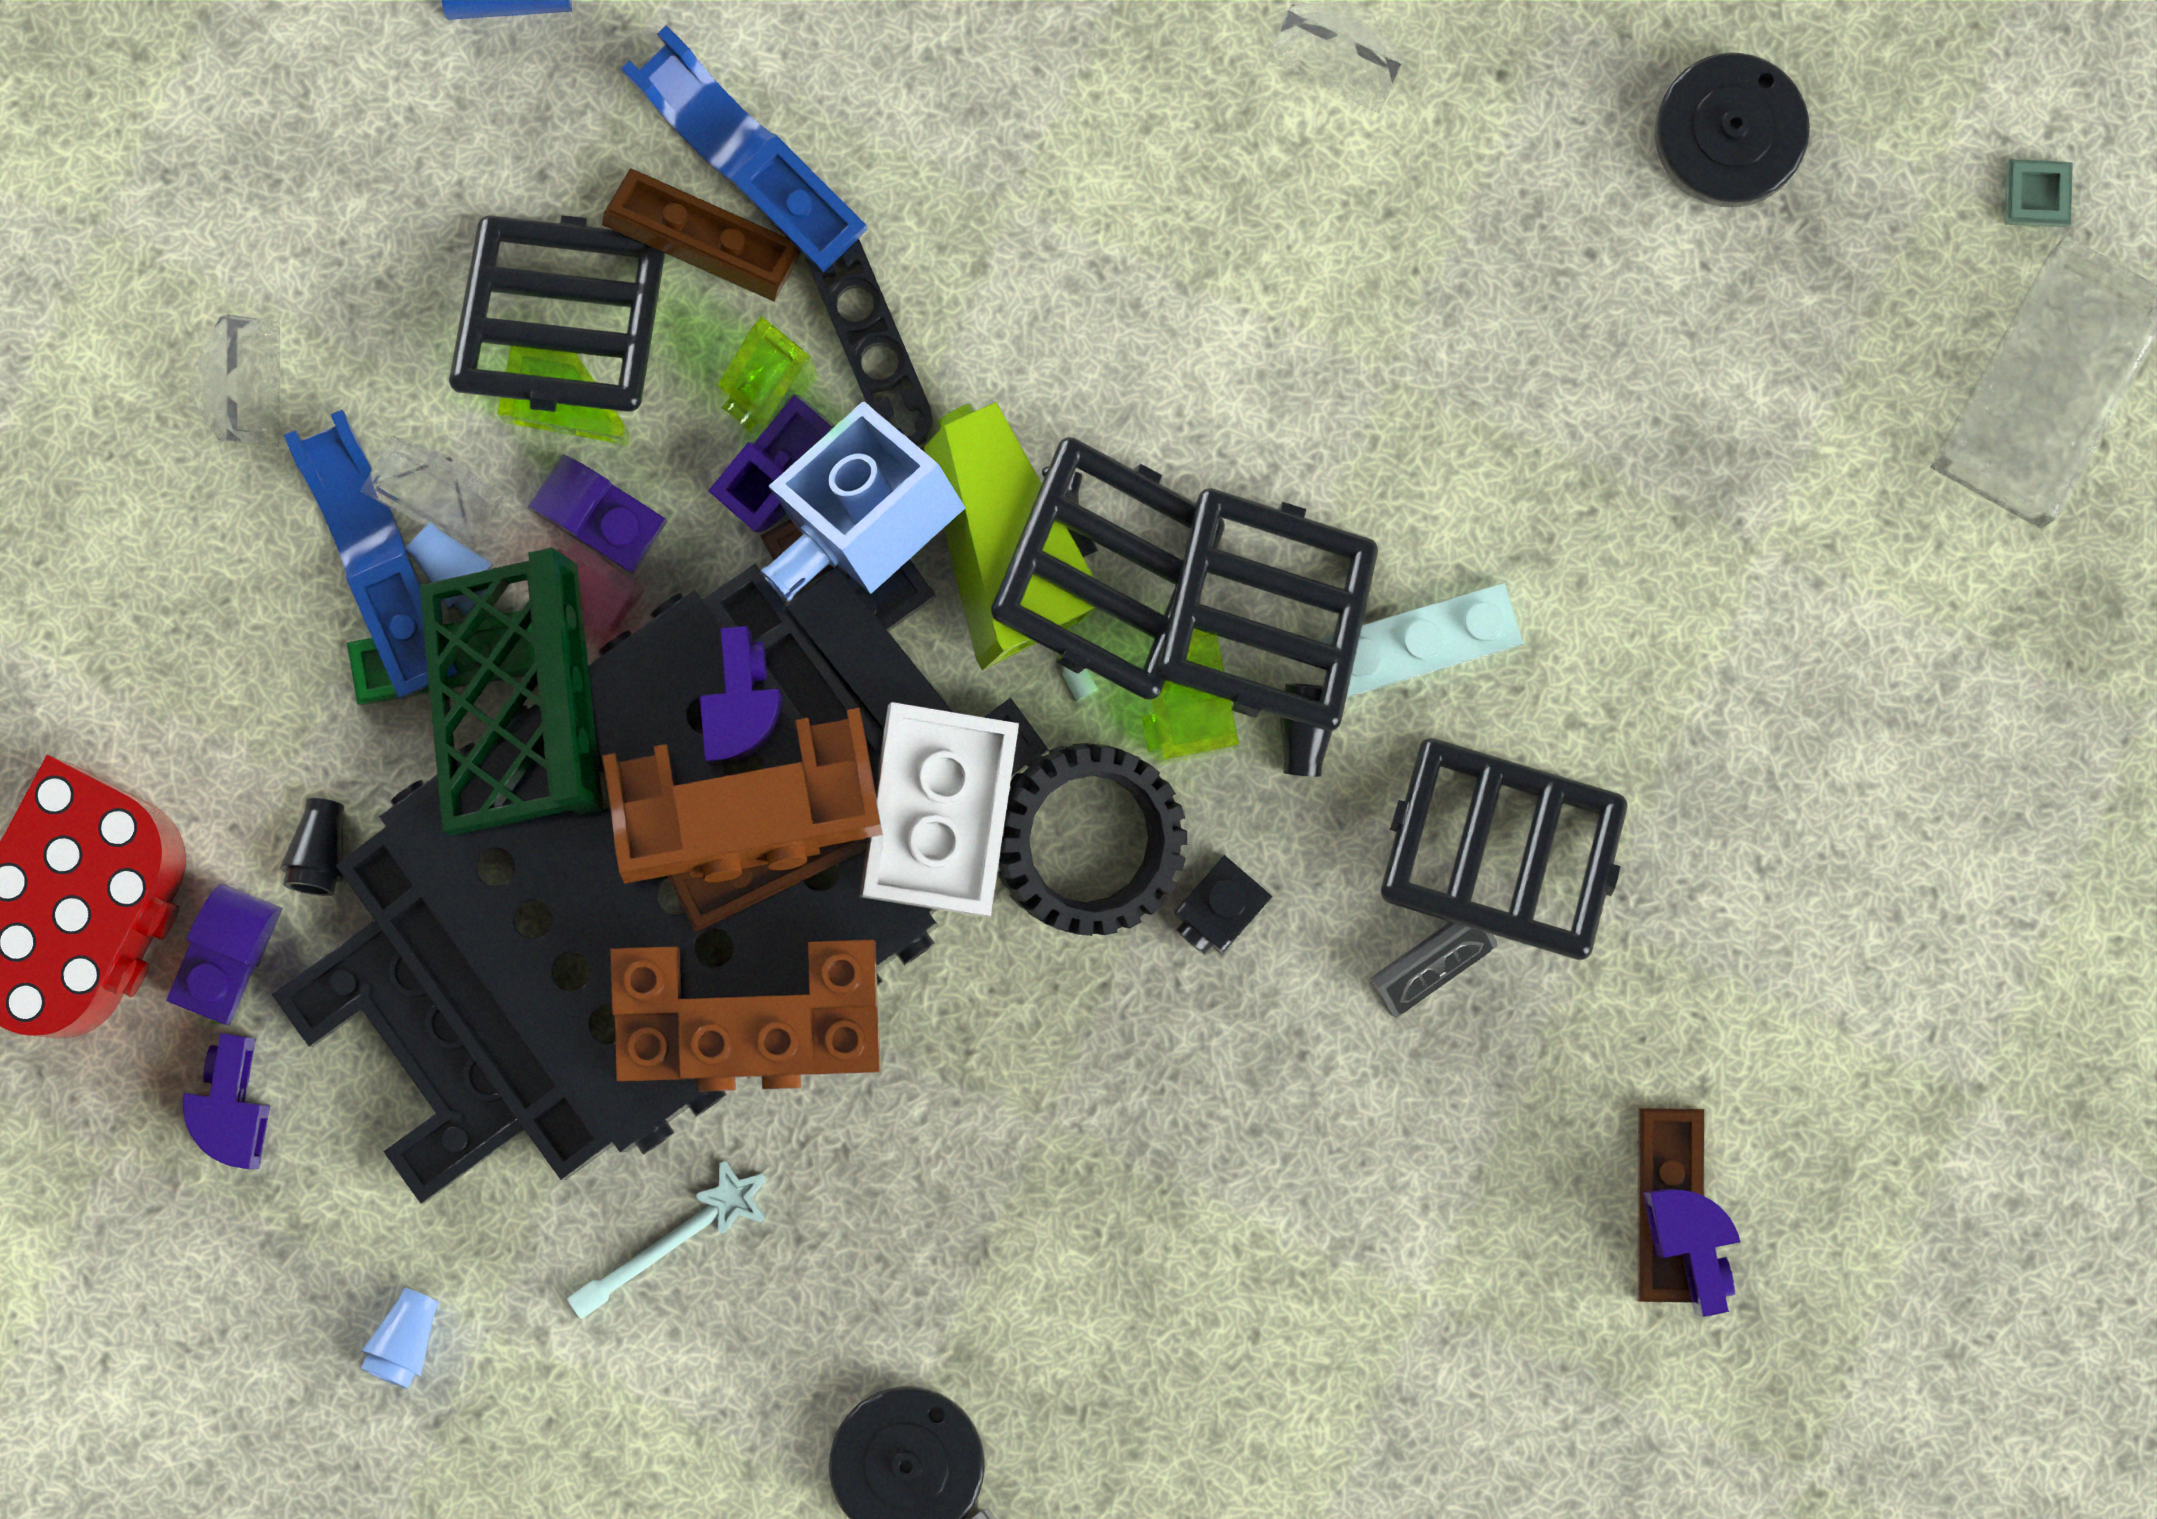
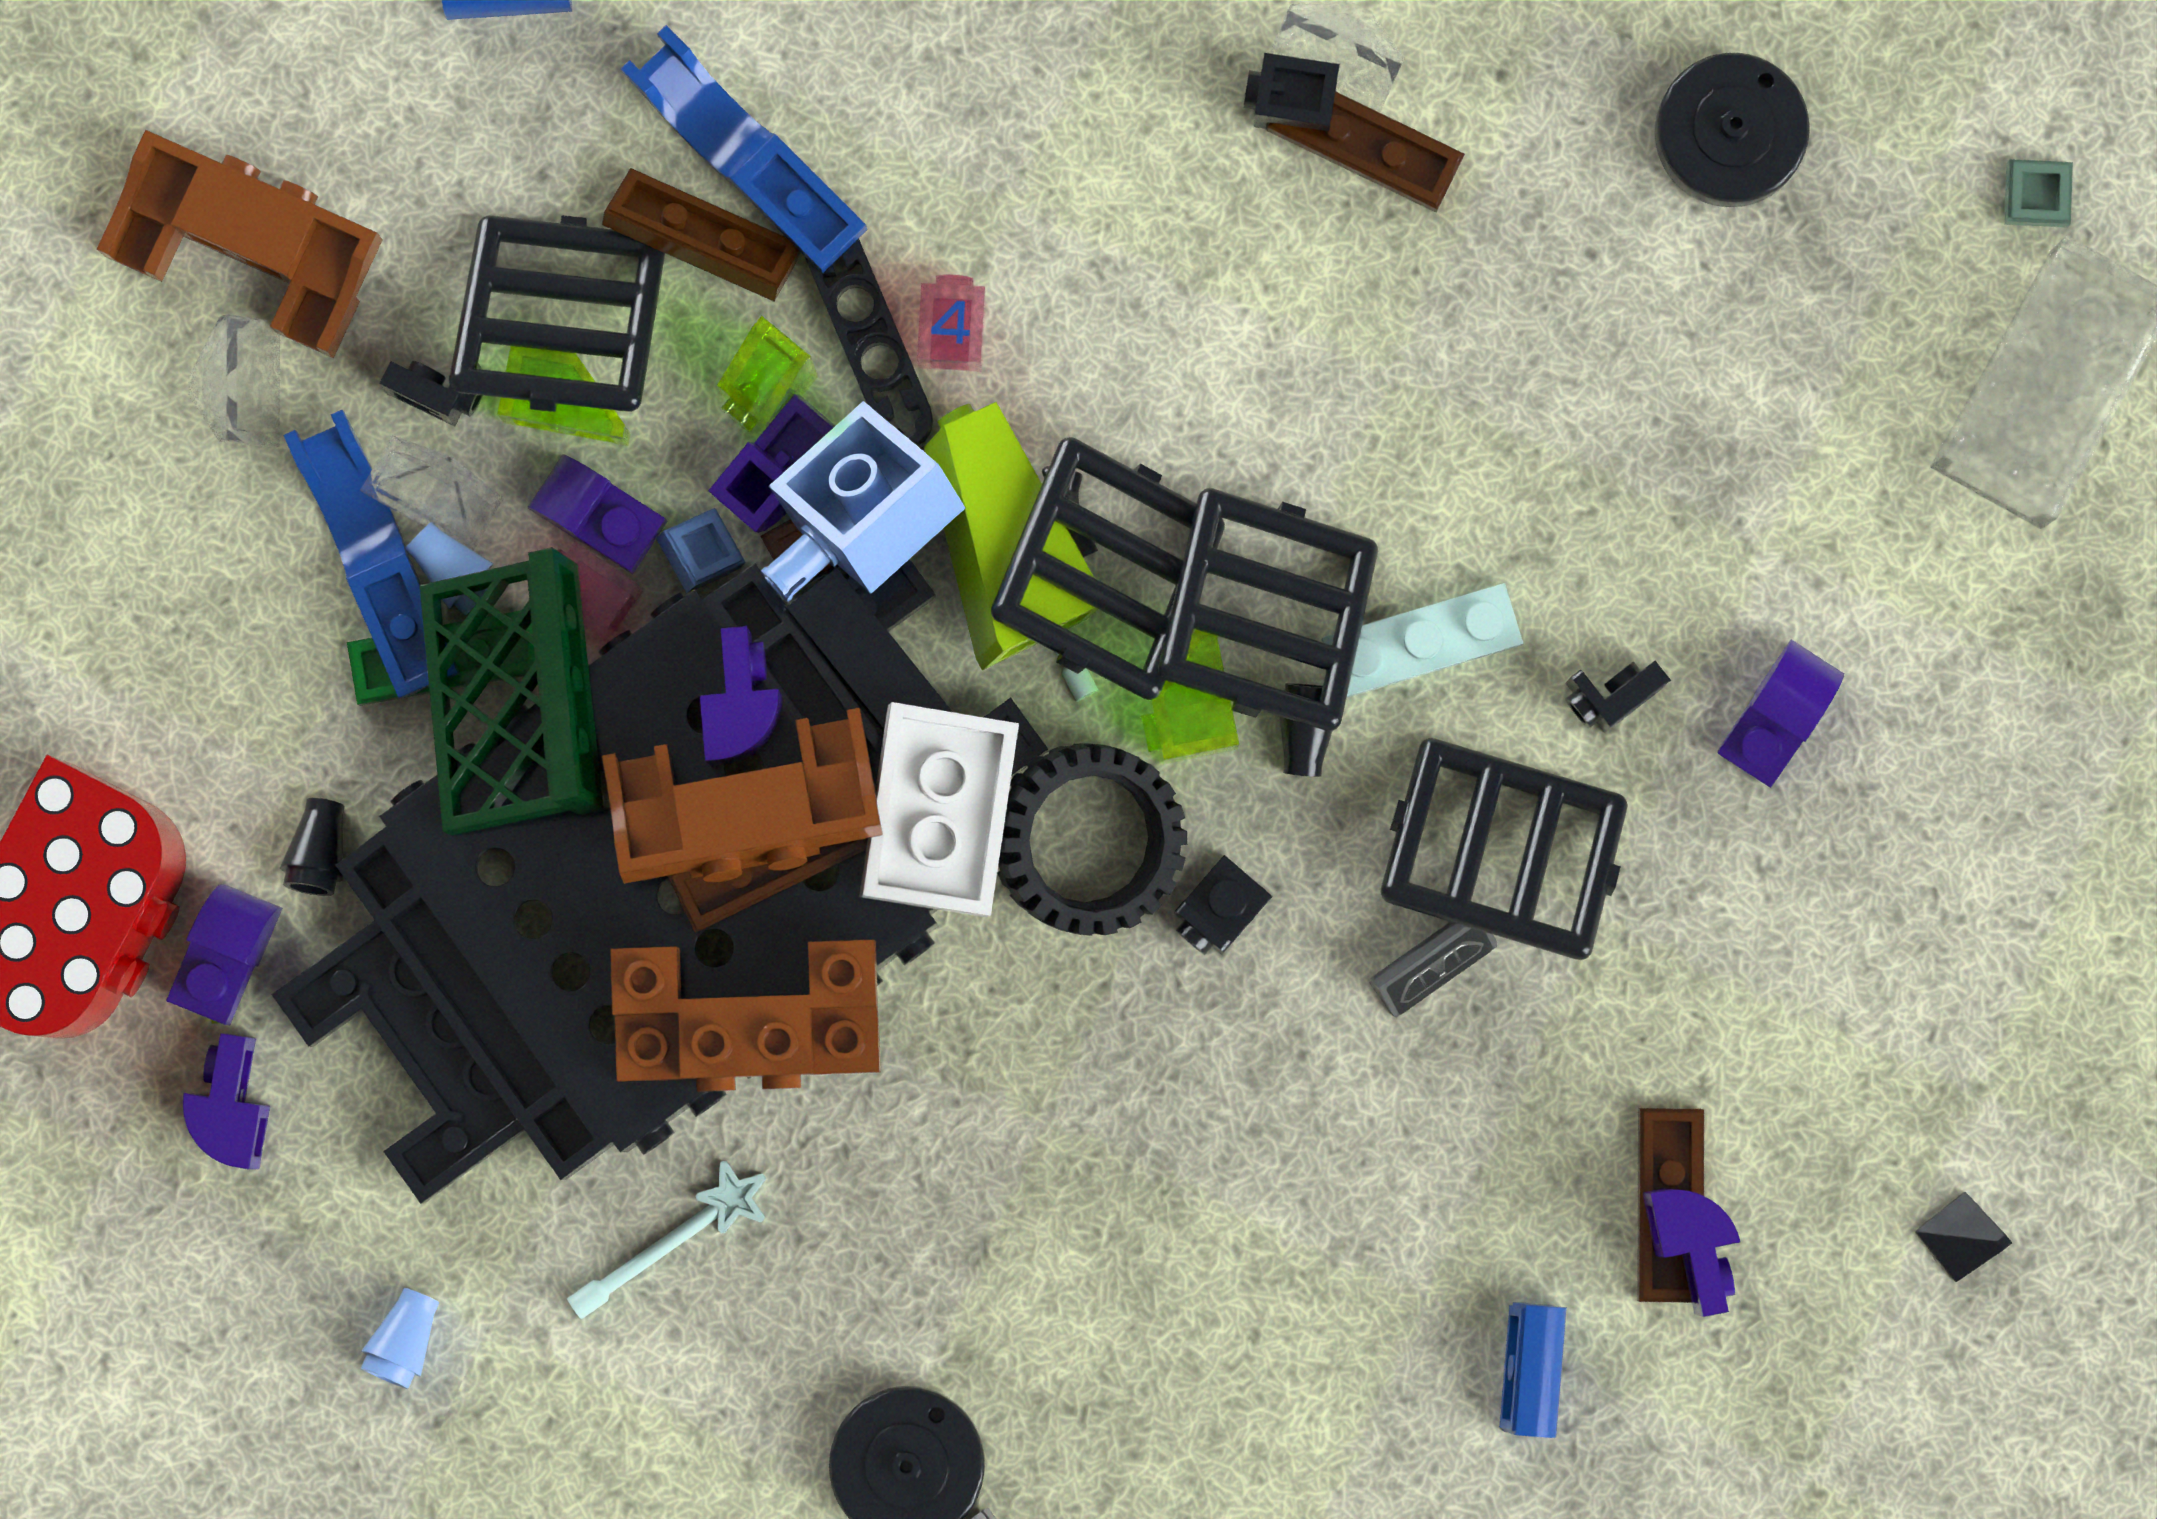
(229, 210): none -> dark orange bracket
(424, 390): none -> black bracket
(700, 550): none -> medium blue tile
(951, 324): none -> clear pink brick
(1292, 92): none -> black bracket
(1380, 151): none -> reddish brown tile
(1533, 1370): none -> blue brick
(1627, 689): none -> black bracket
(1781, 713): none -> dark purple brick
(1962, 1237): none -> black slope

